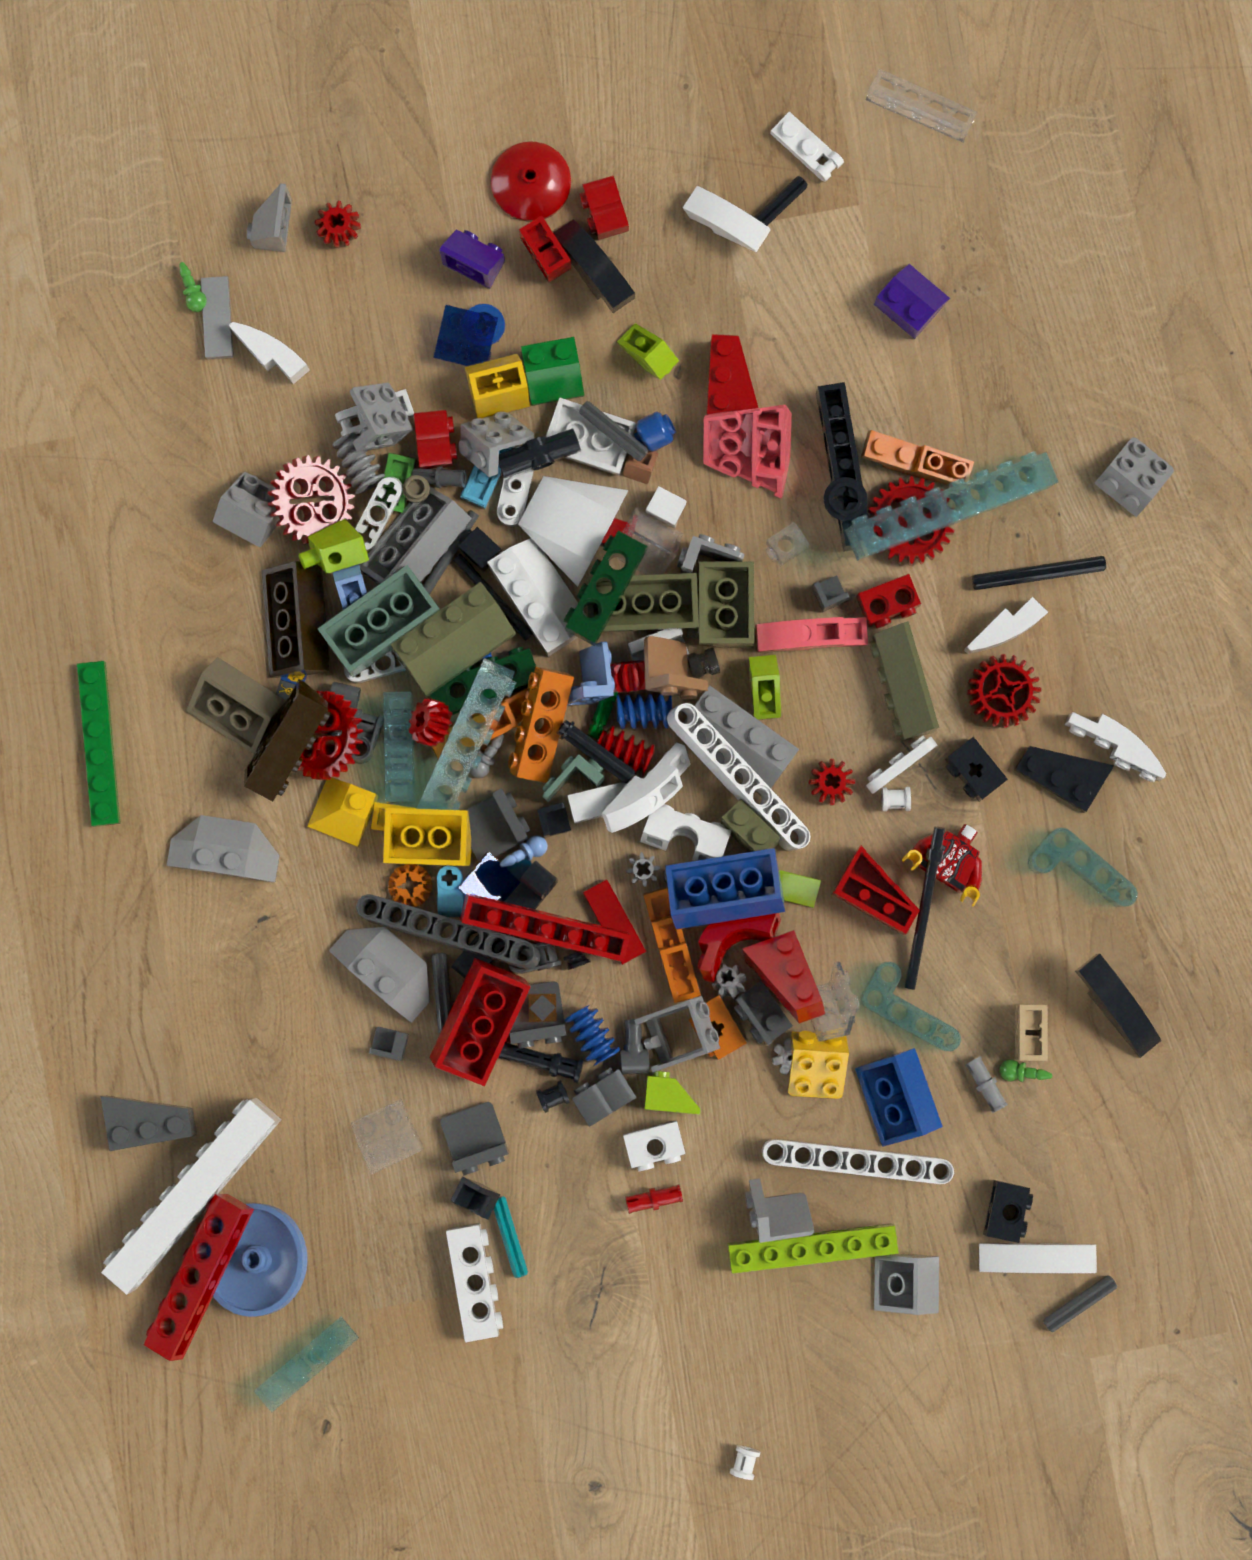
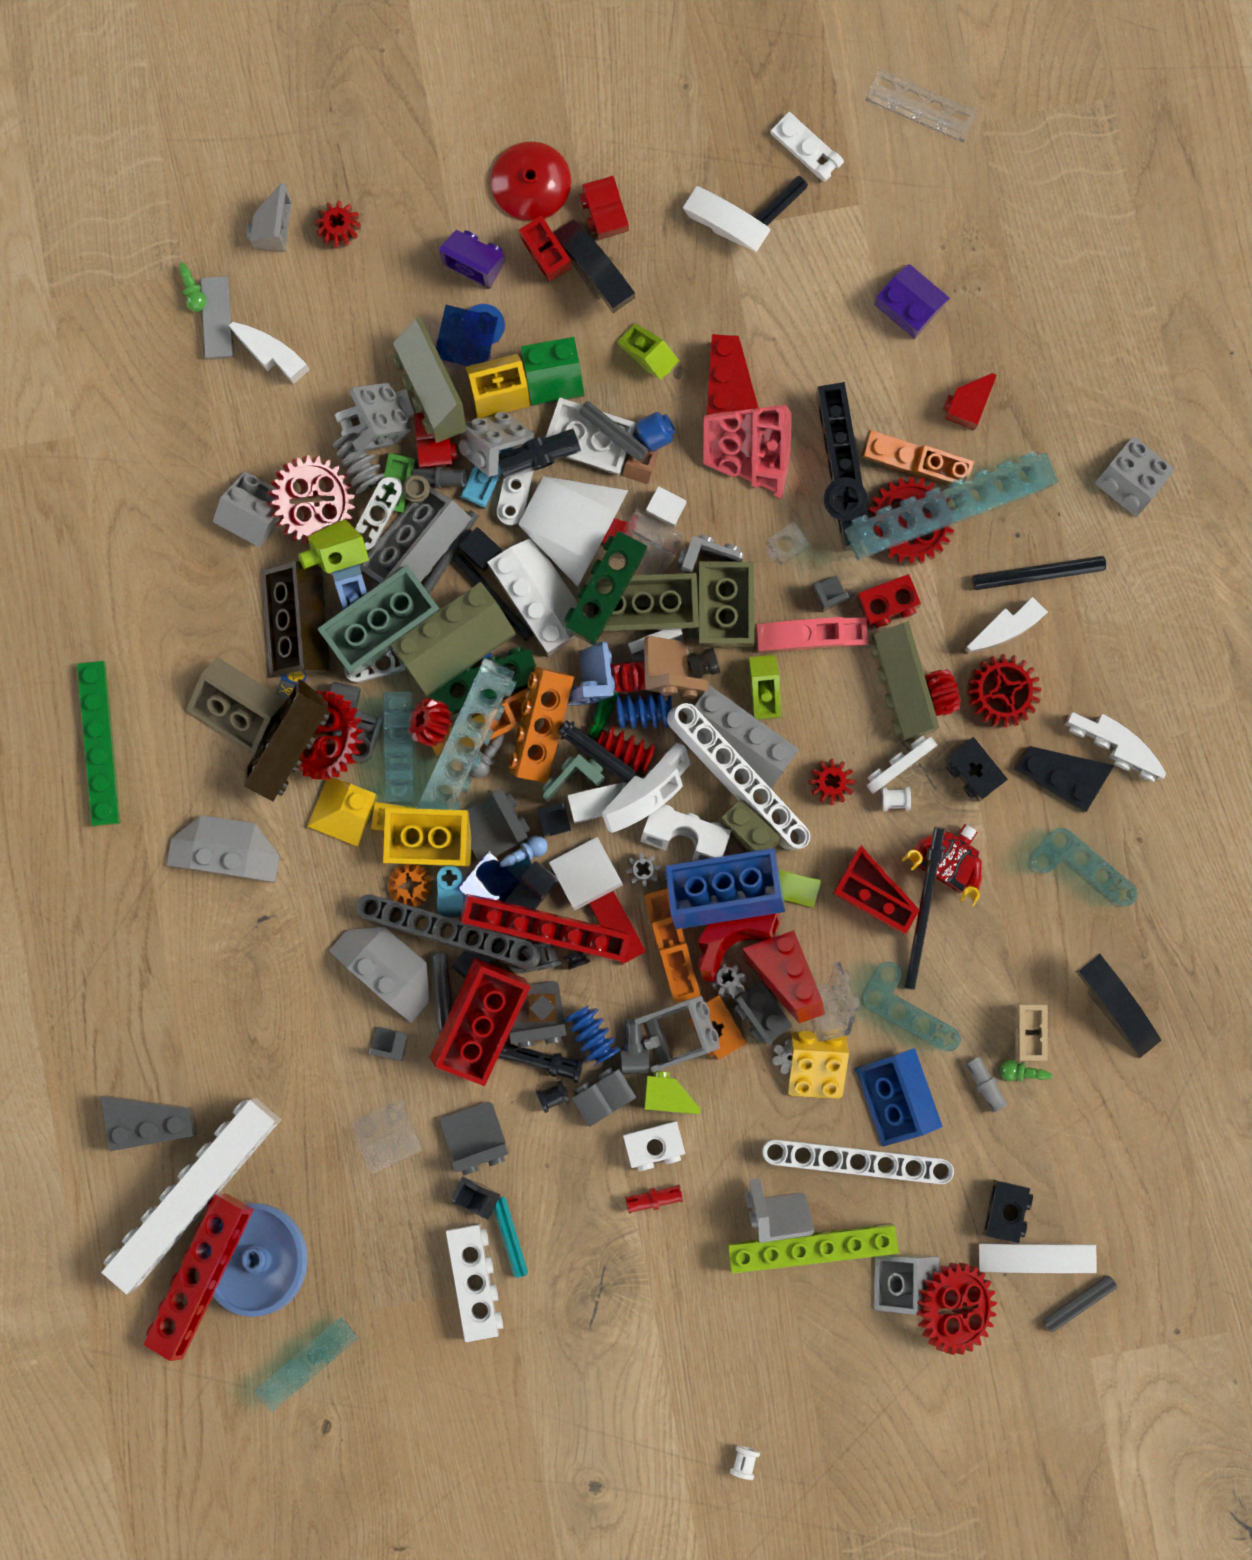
(429, 382): none -> olive slope
(586, 873): none -> white tile
(943, 692): none -> red gear
(961, 1327): none -> red gear
(969, 402): none -> red slope

